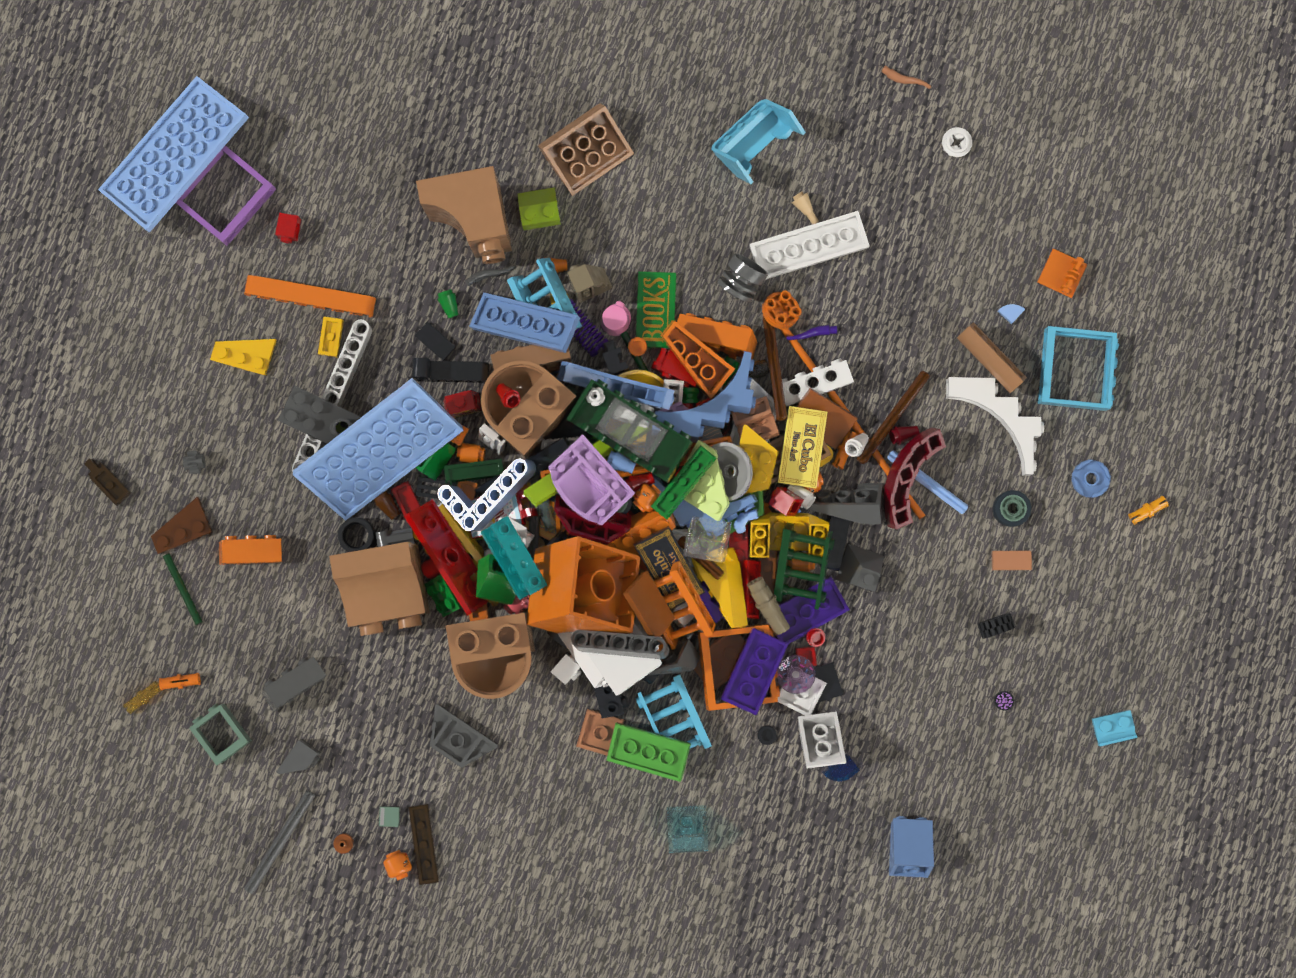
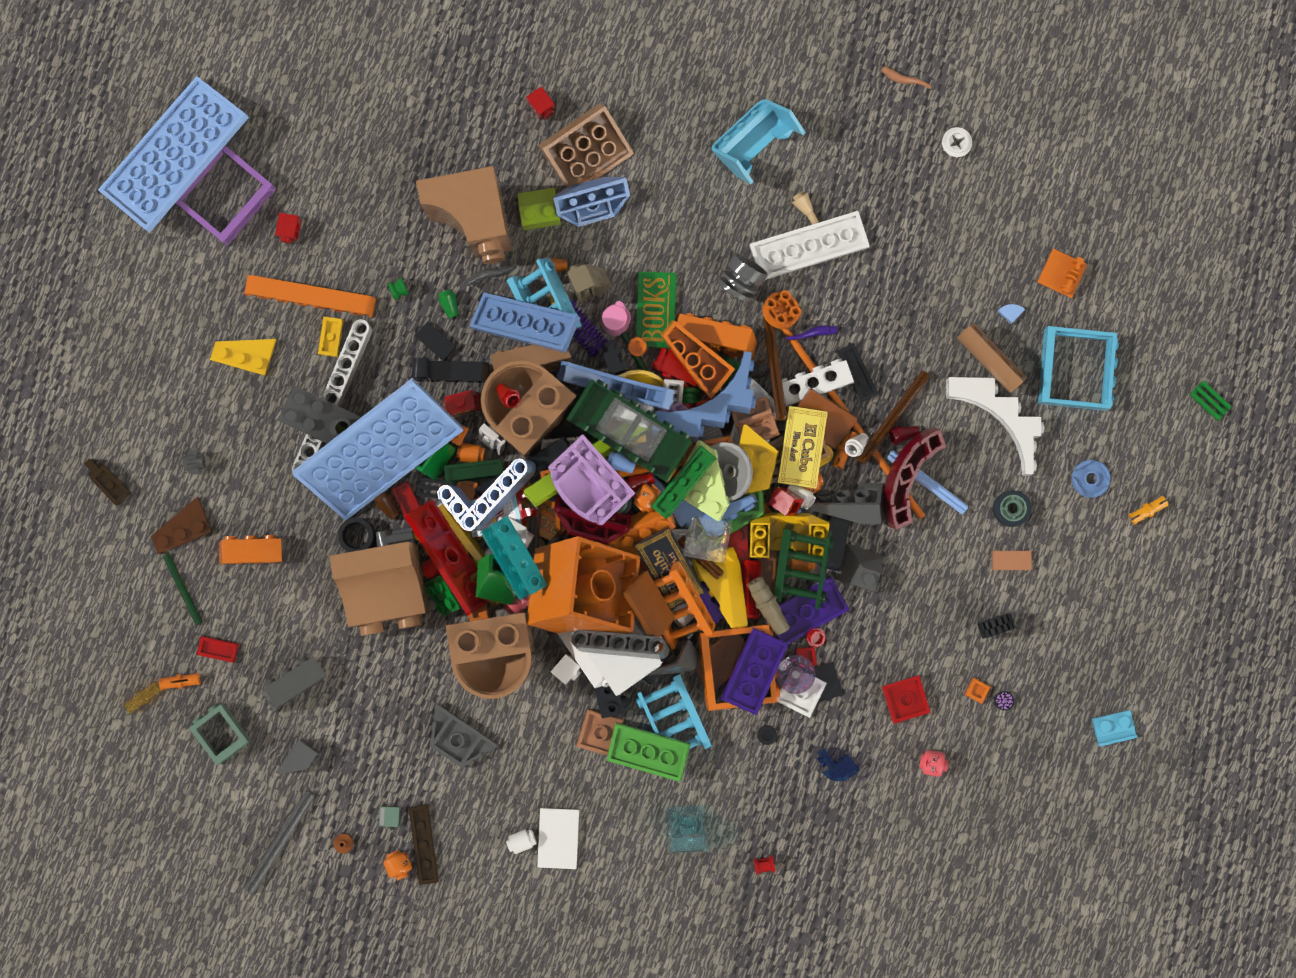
(217, 649): none -> red tile
(398, 288): none -> green wheel
(521, 841): none -> white brick
(541, 103): none -> red brick
(545, 511): clear light blue pin -> none
(558, 838): none -> white tile
(592, 200): none -> medium blue wedge
(599, 399): white plate -> none
(743, 518): light blue arm -> none
(764, 865): none -> red bush
(821, 740): white slope -> none
(862, 381): none -> black tile
(905, 699): none -> red plate
(911, 847): medium blue slope -> none
(933, 763): none -> coral head
(977, 690): none -> orange tile
(1217, 417): none -> green tile

